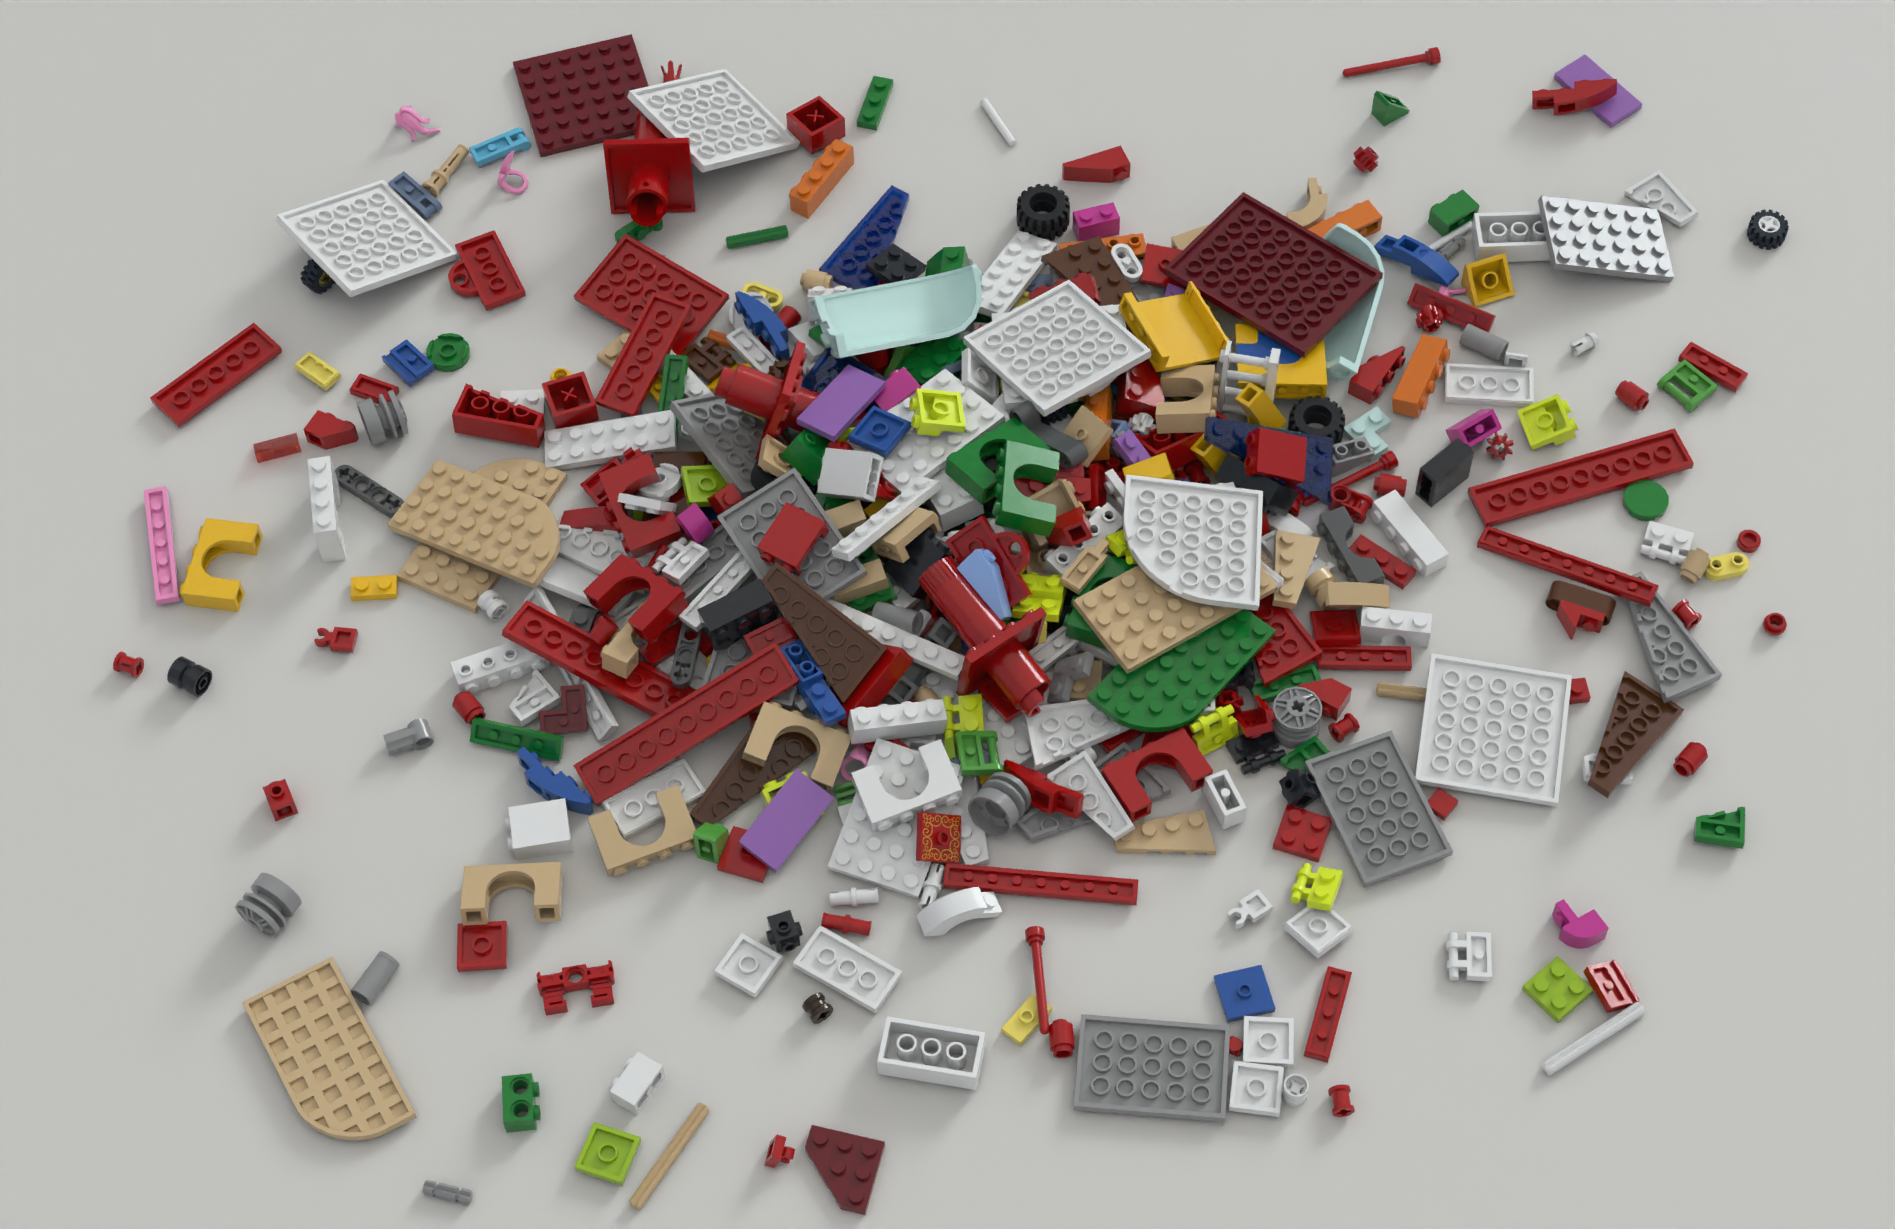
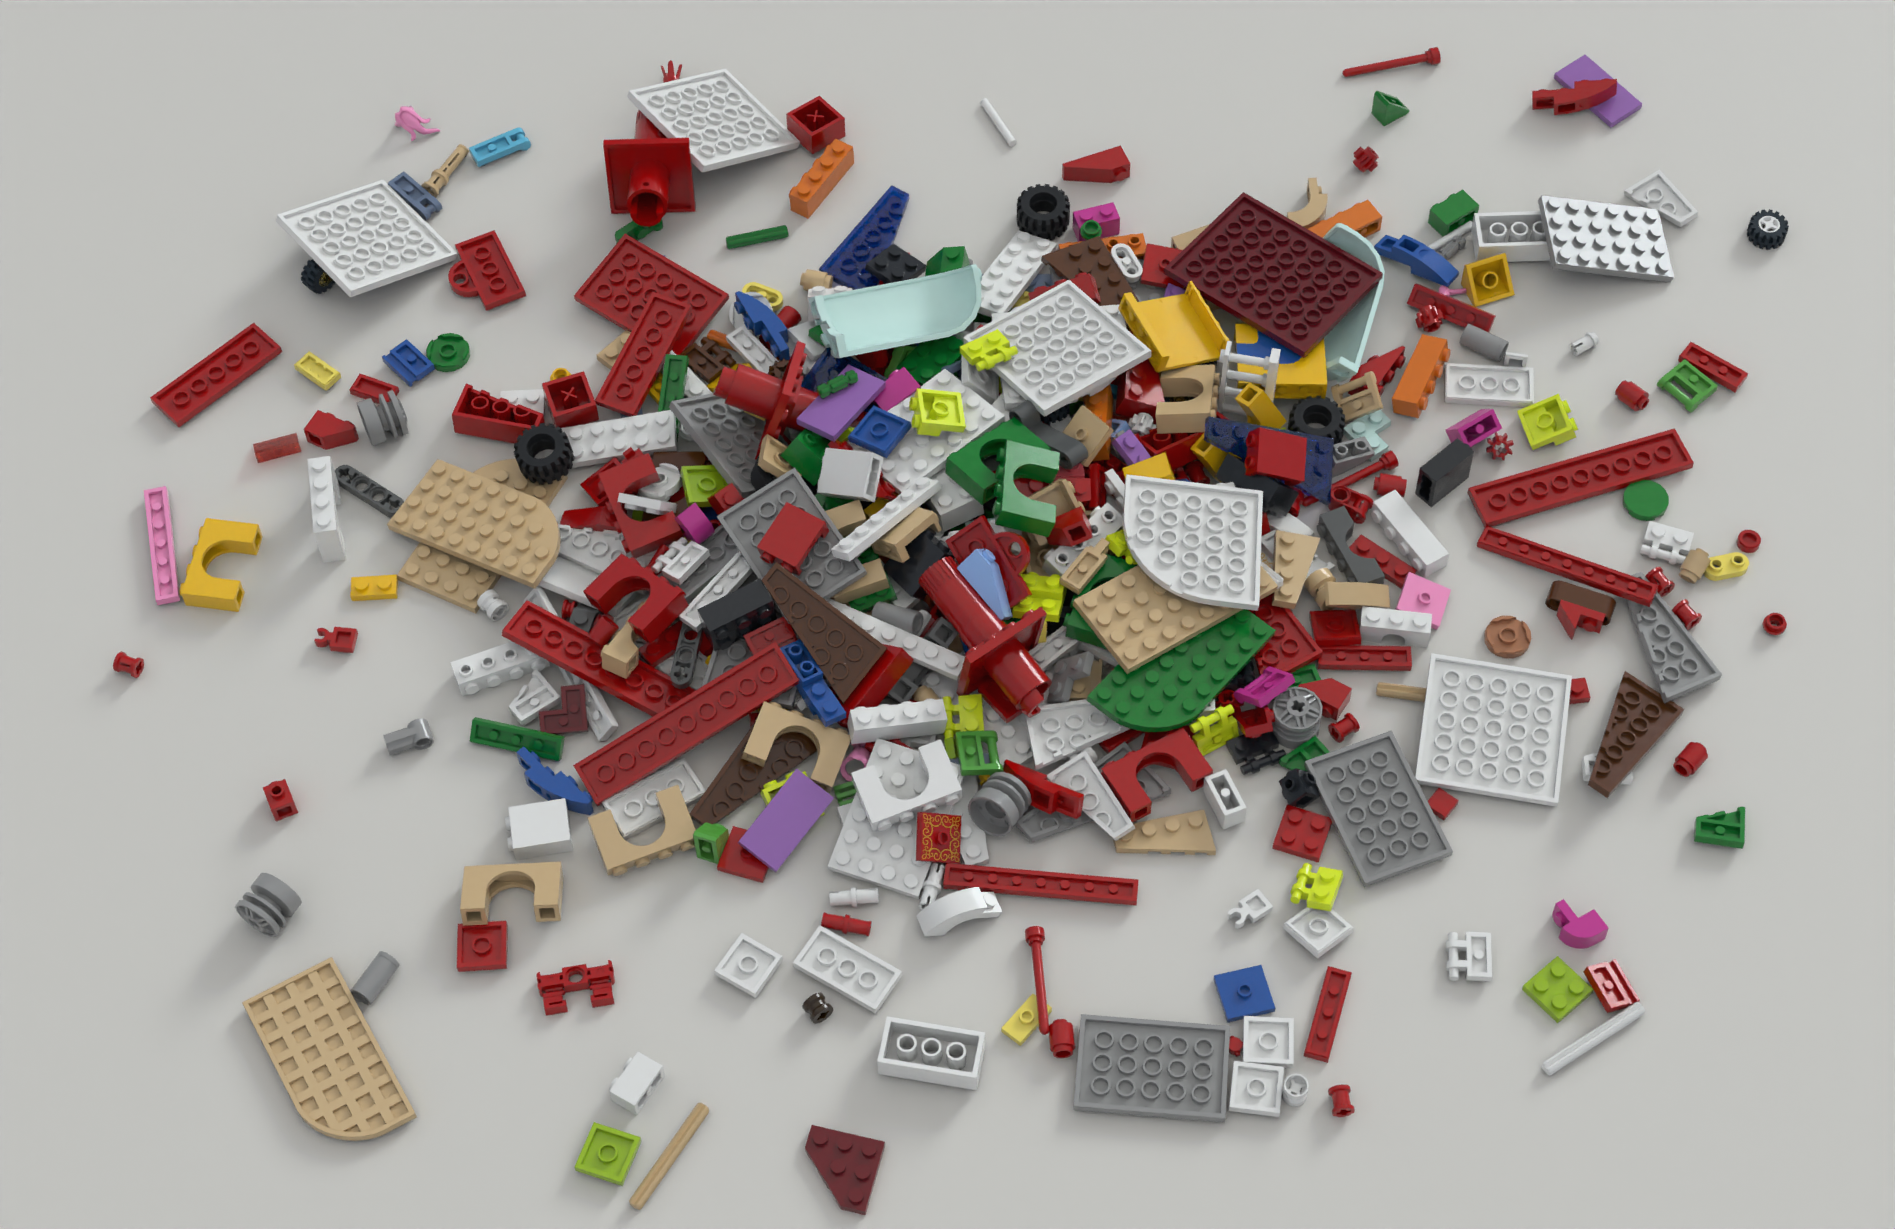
(188, 675): black wheel -> none
(447, 1192): light grey axle -> none
(468, 707): red brick -> none
(505, 170): bright pink piece -> none
(516, 1103): green brick -> none
(546, 468): none -> black tyre
(567, 609): none -> red bush
(581, 94): dark red plate -> none
(778, 1152): red tile -> none
(783, 931): black brick -> none
(837, 383): none -> green axle
(875, 103): green plate -> none
(988, 350): none -> neon yellow plate
(1090, 229): none -> green plate
(1265, 687): none -> dark pink plate
(1359, 403): none -> tan plate
(1424, 597): none -> bright pink plate
(1513, 640): none -> nougat tile
(1657, 577): none -> red bush

